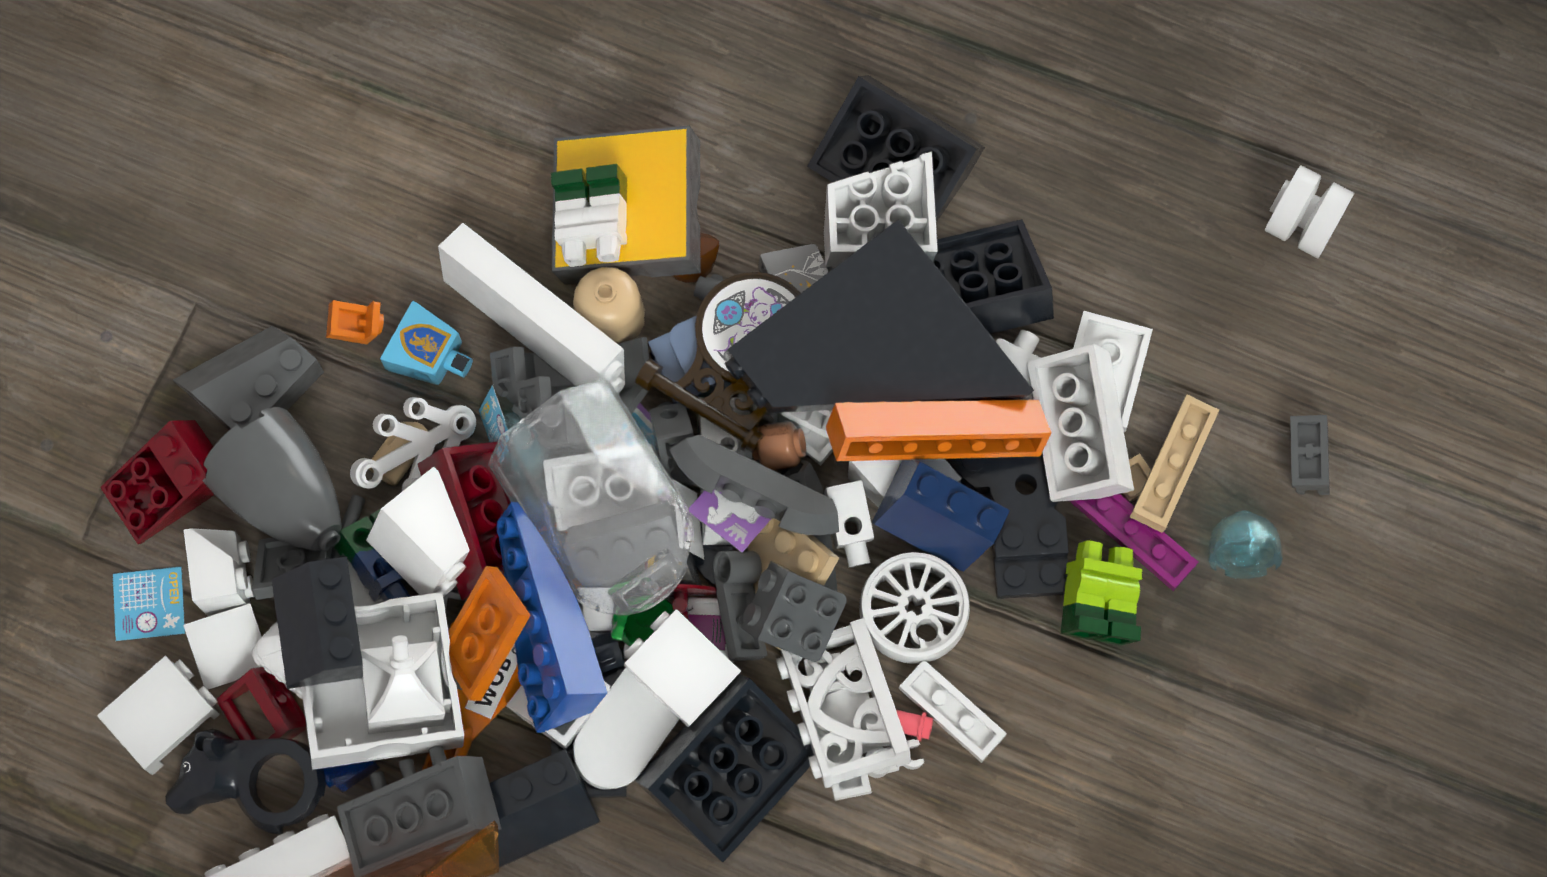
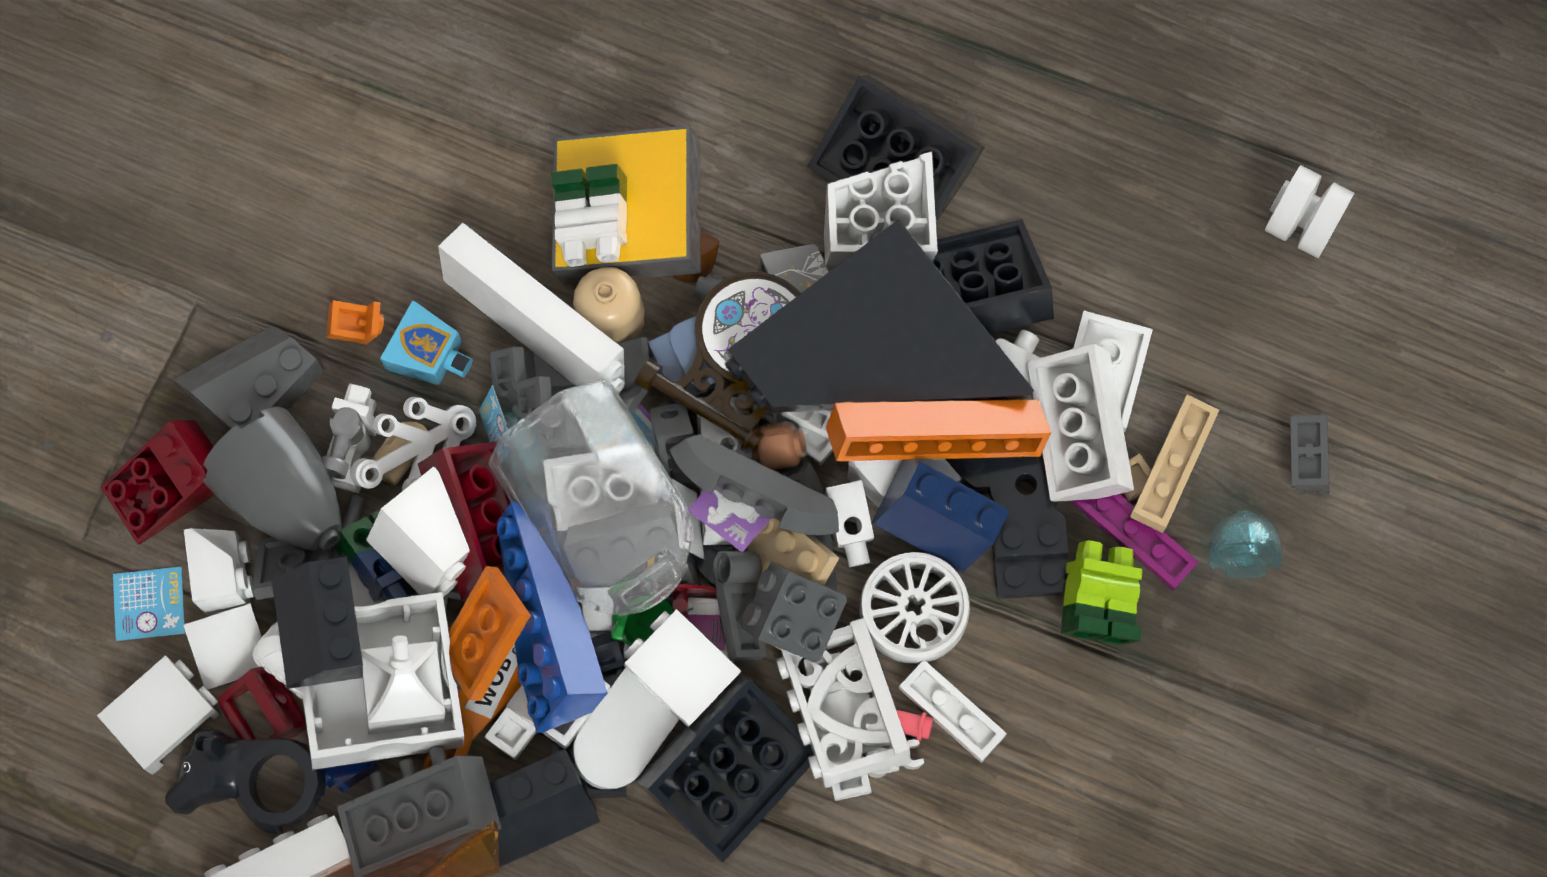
(351, 436): none -> hips
(511, 733): none -> white tile

